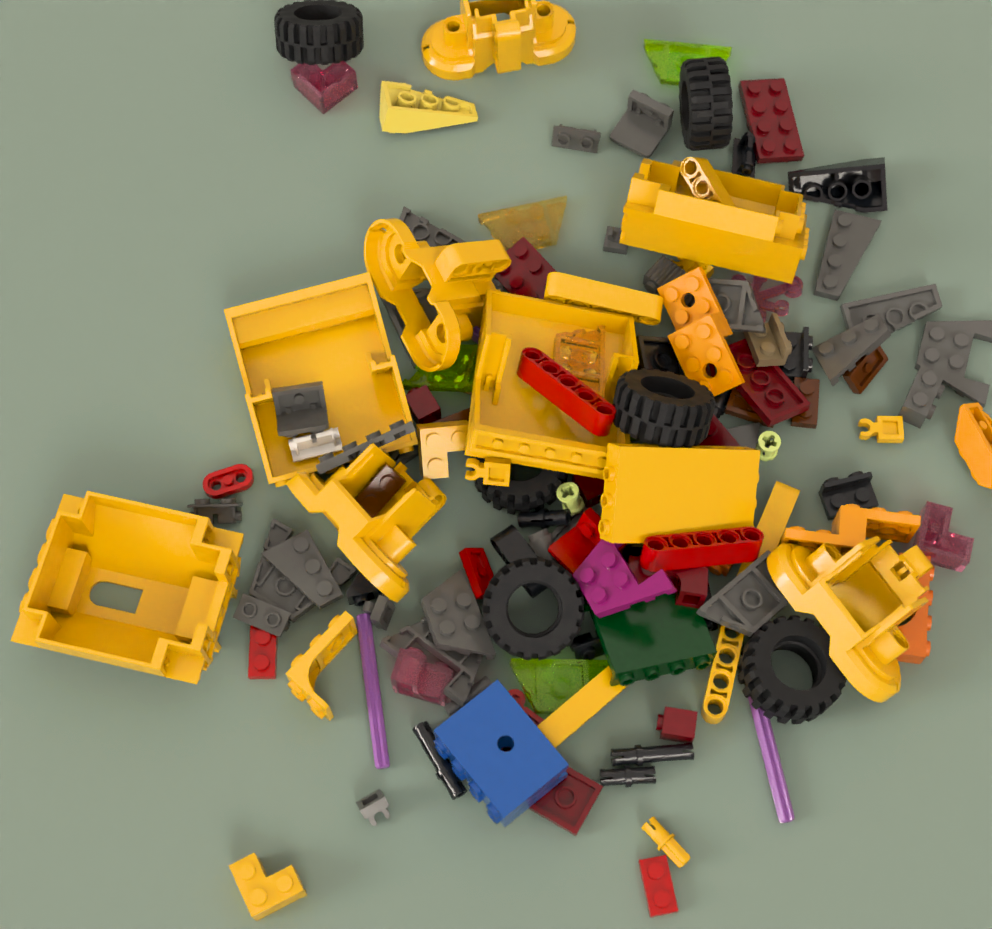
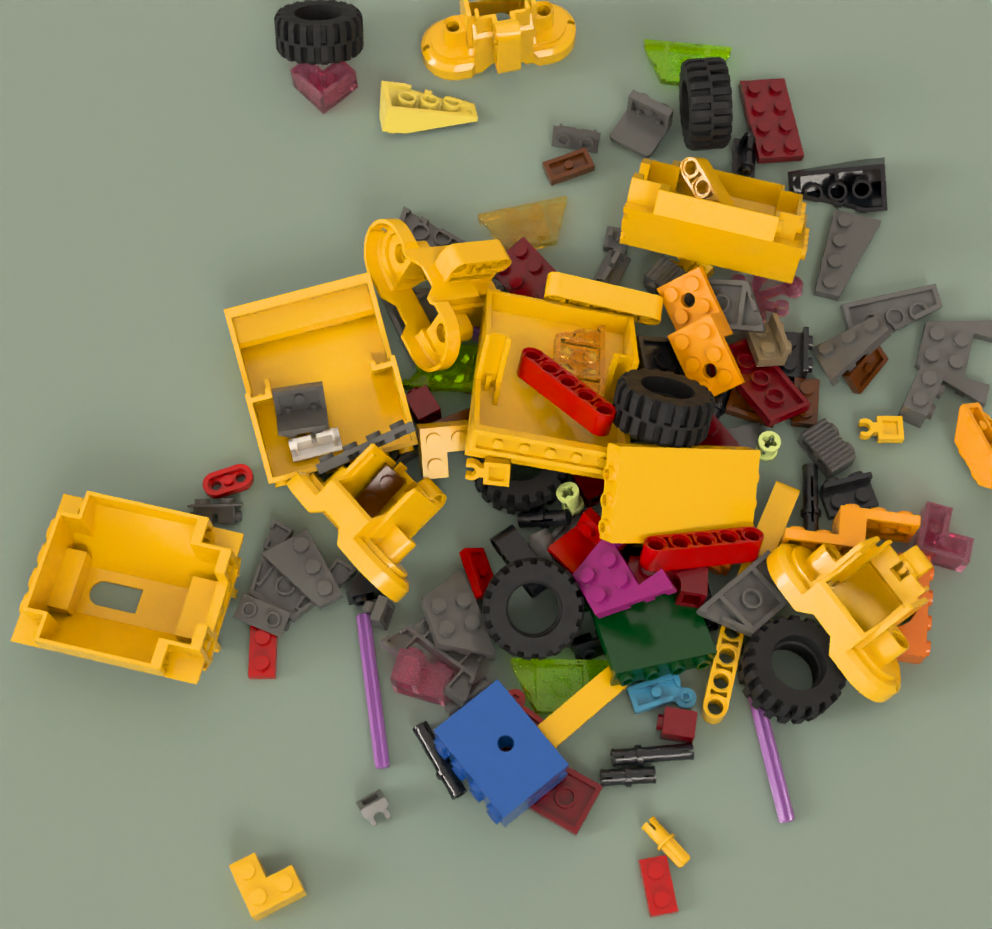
(322, 651): yellow bracket -> none
(568, 166): none -> reddish brown plate
(613, 266): none -> dark grey hinge
(659, 693): none -> dark azure hinge
(810, 511): none -> black pin
(827, 448): none -> dark grey brick

